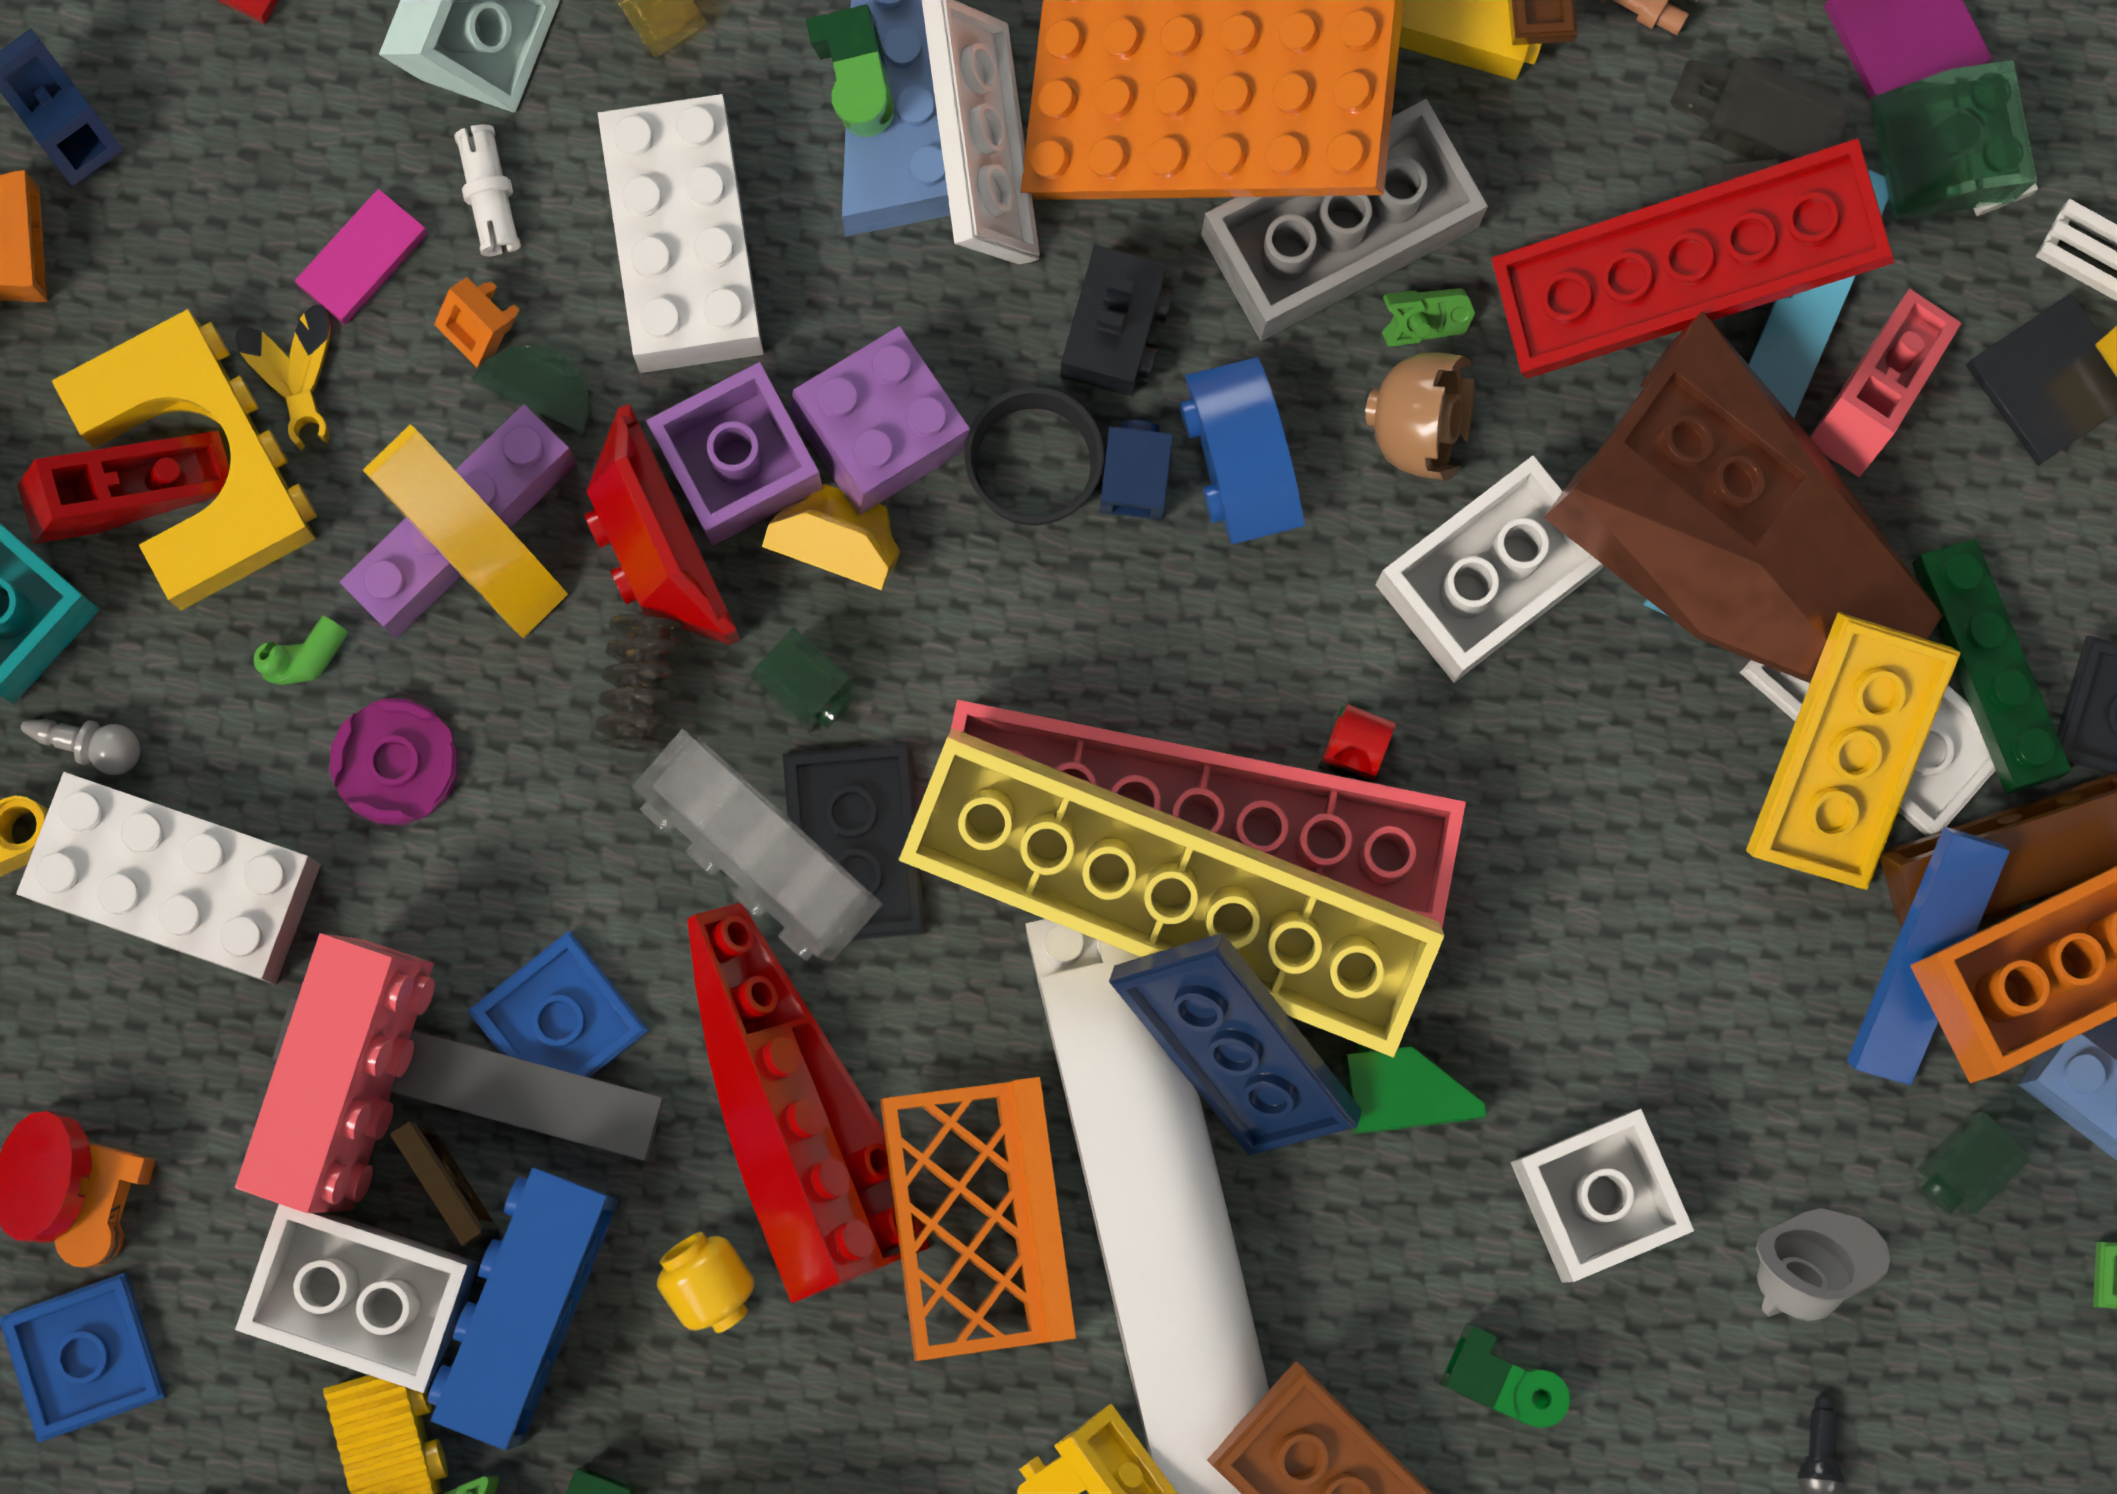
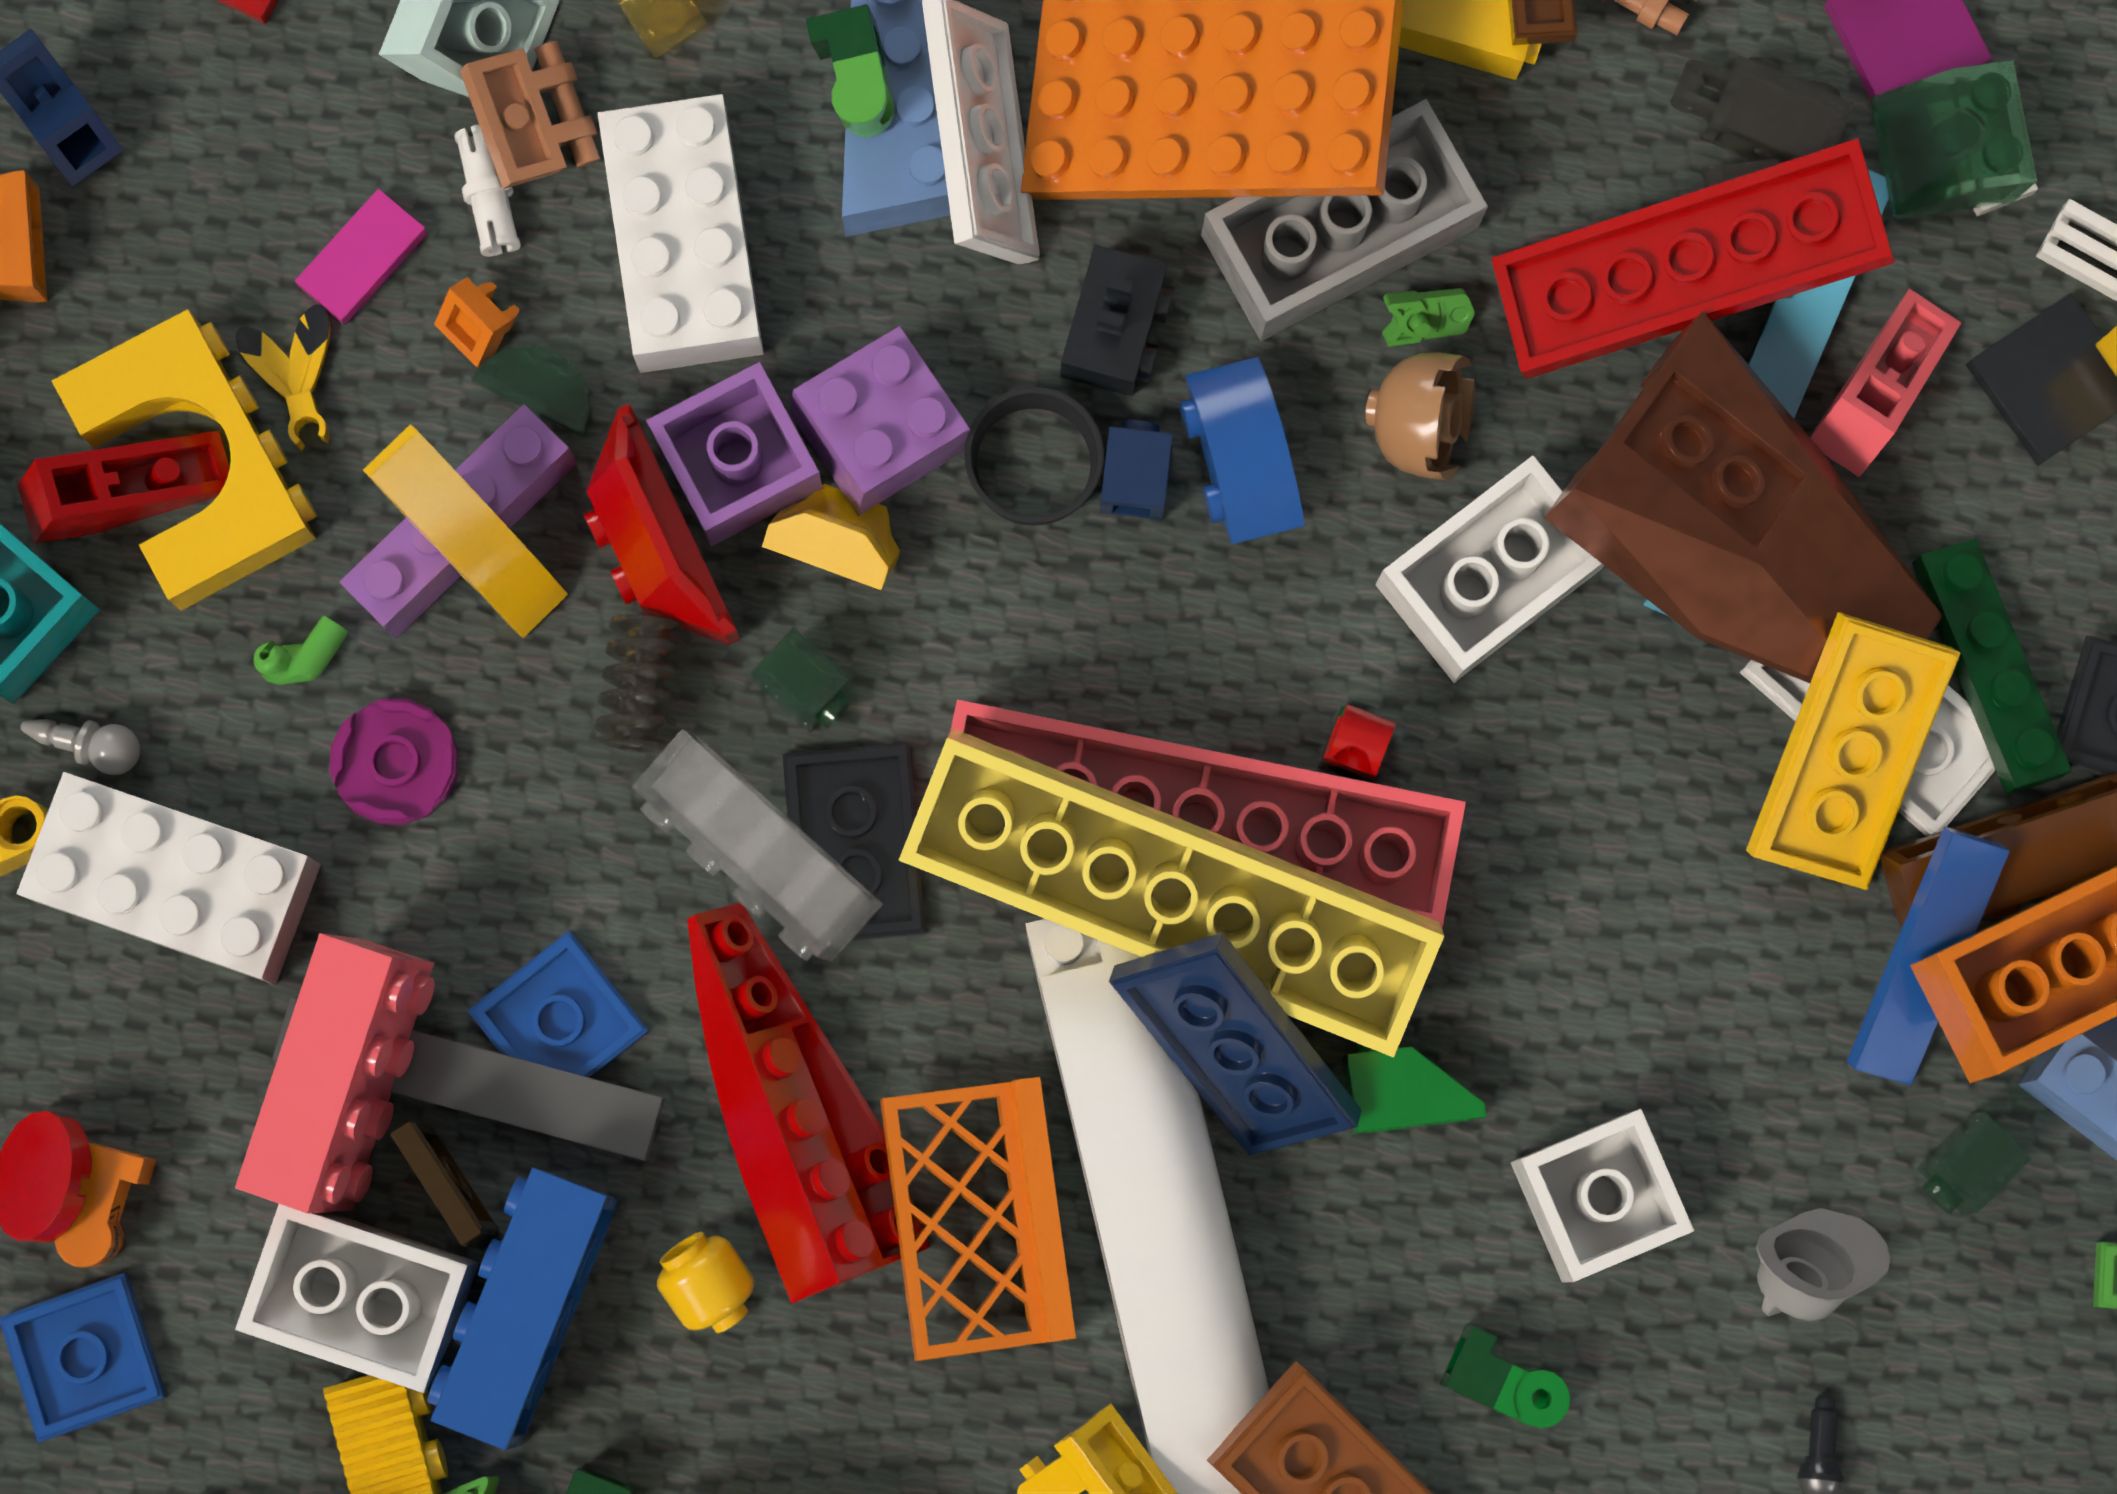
(516, 120): none -> nougat plate

